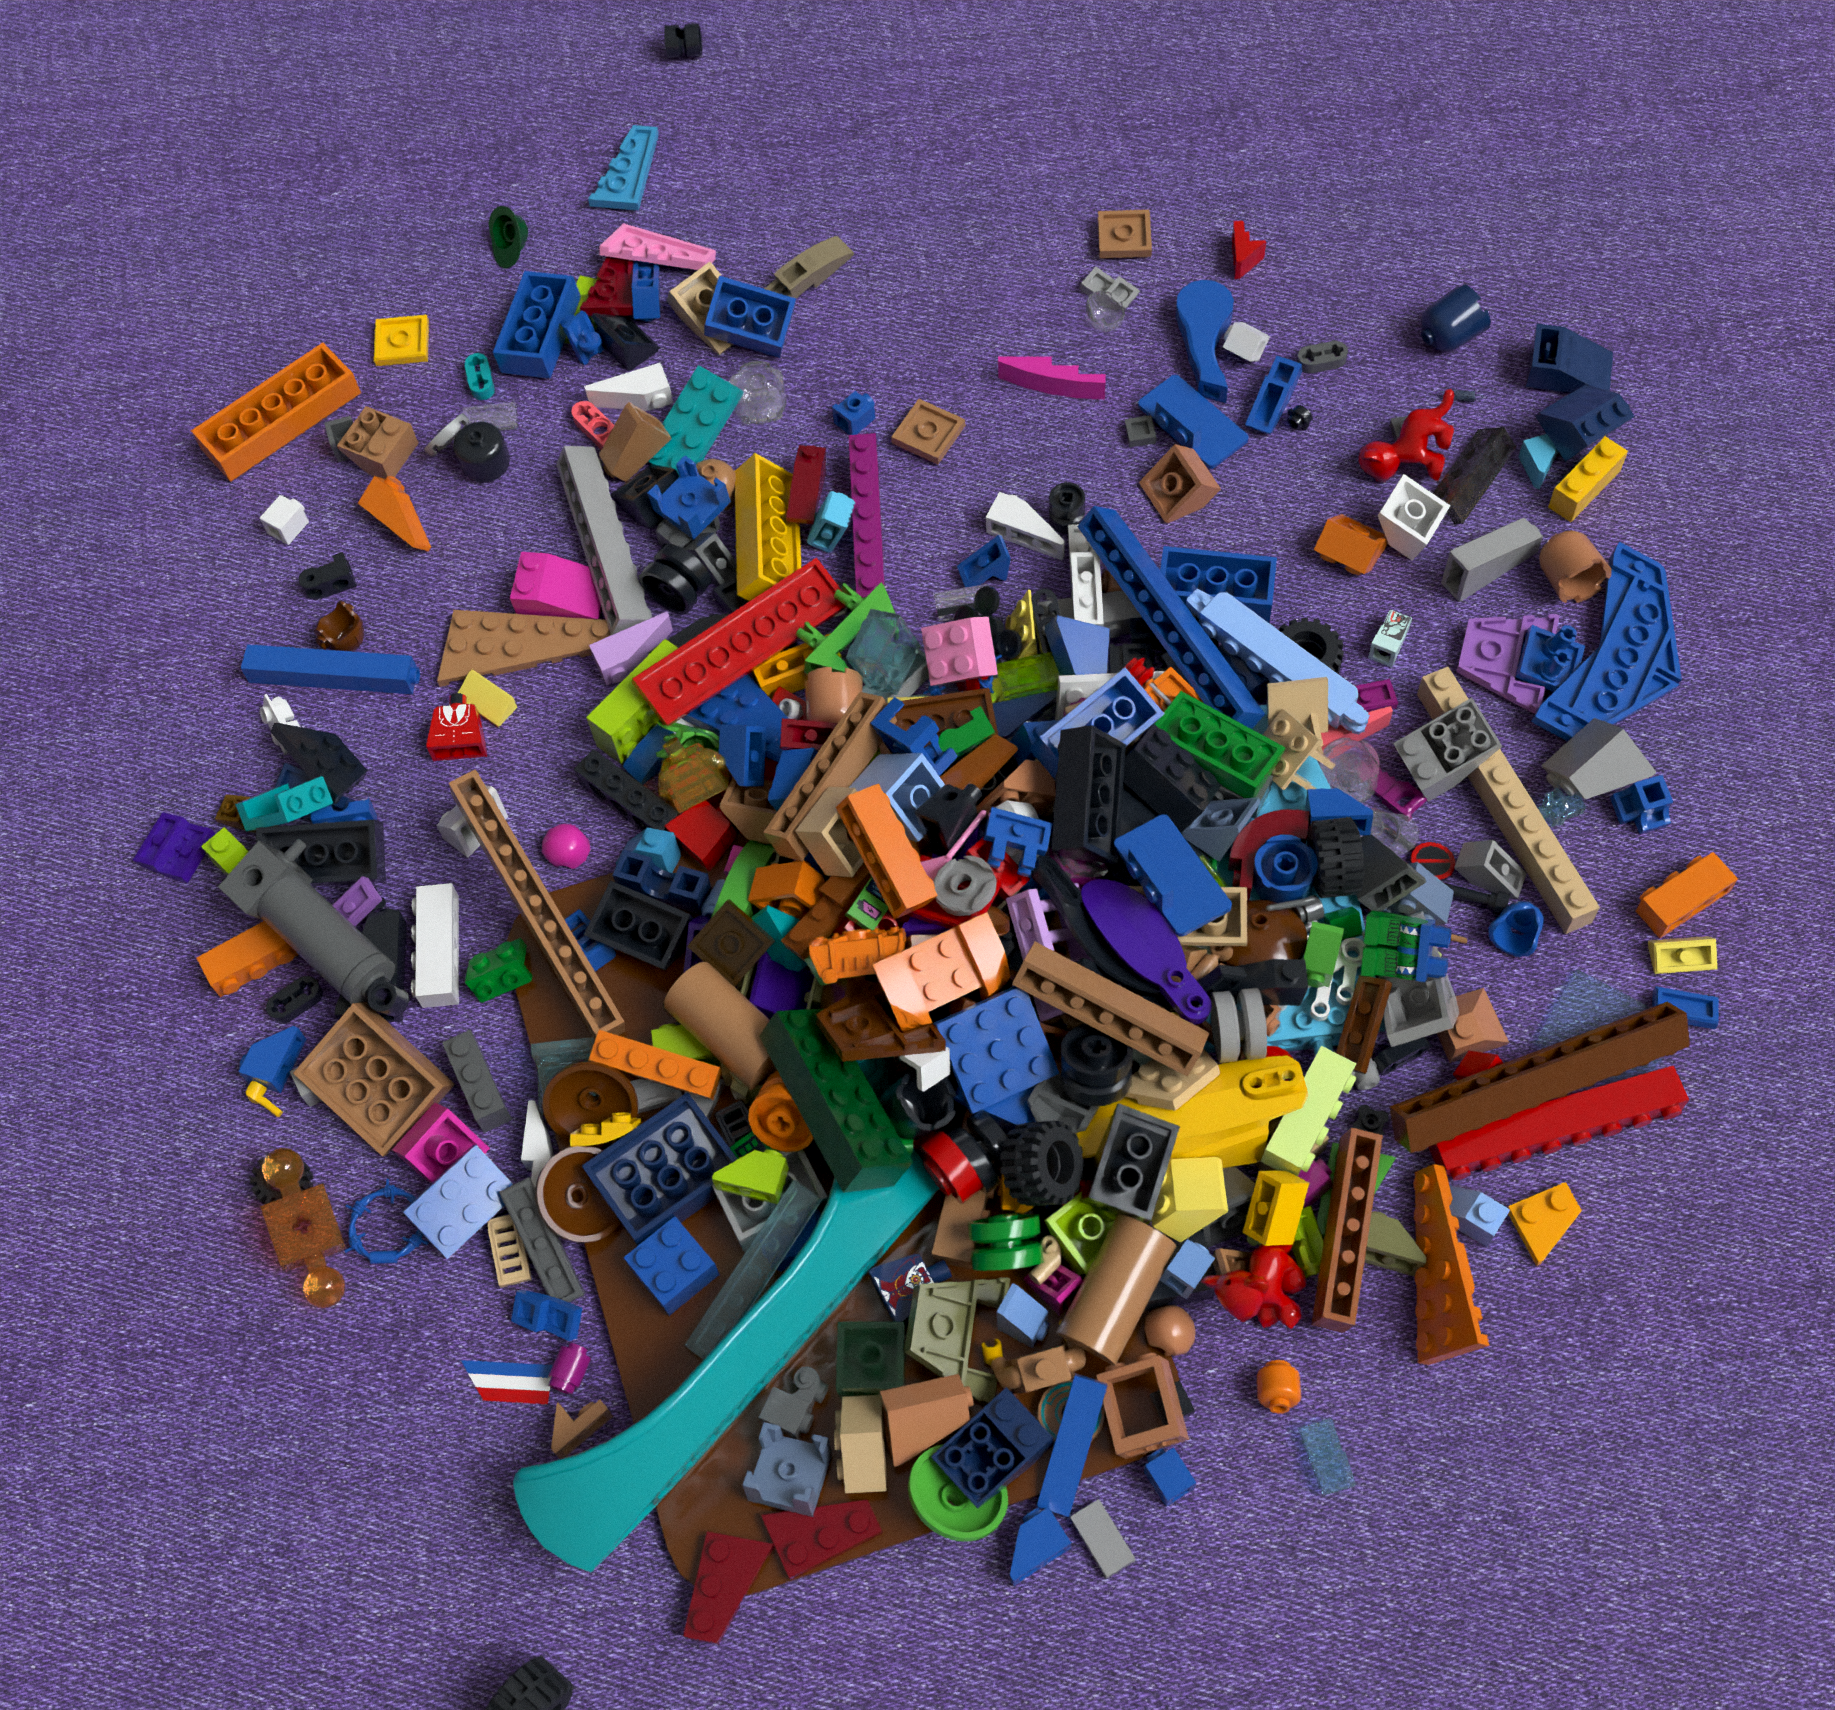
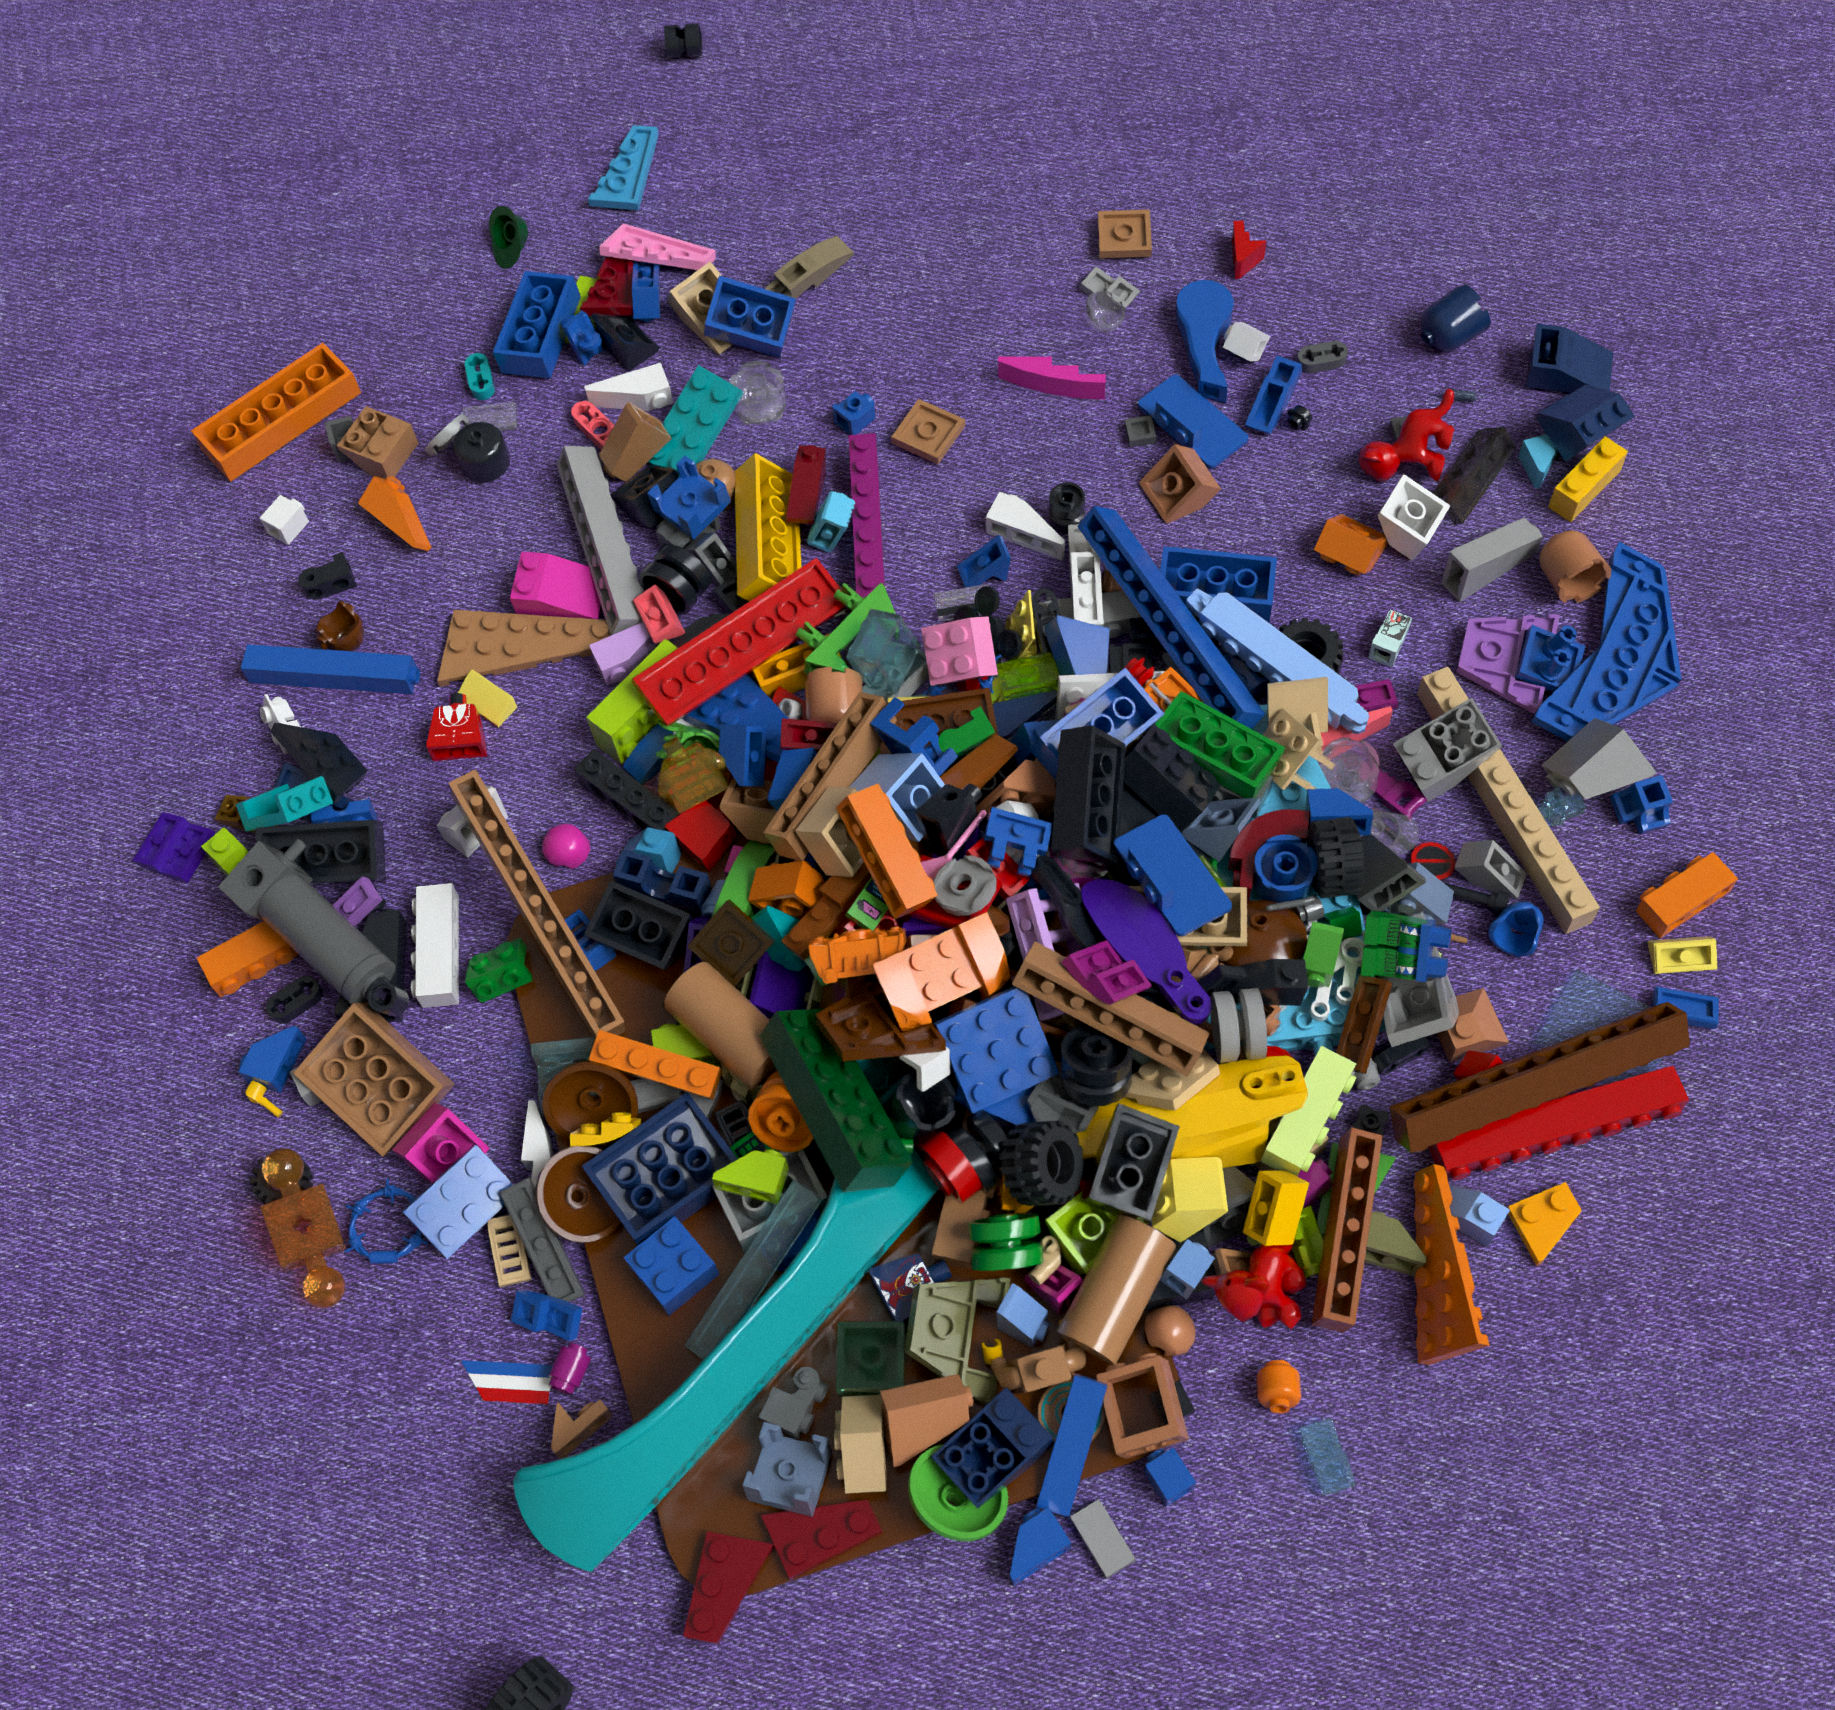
(401, 340): yellow tile -> none
(476, 1081): dark grey arch -> none
(658, 614): none -> coral slope
(1105, 974): none -> magenta slope

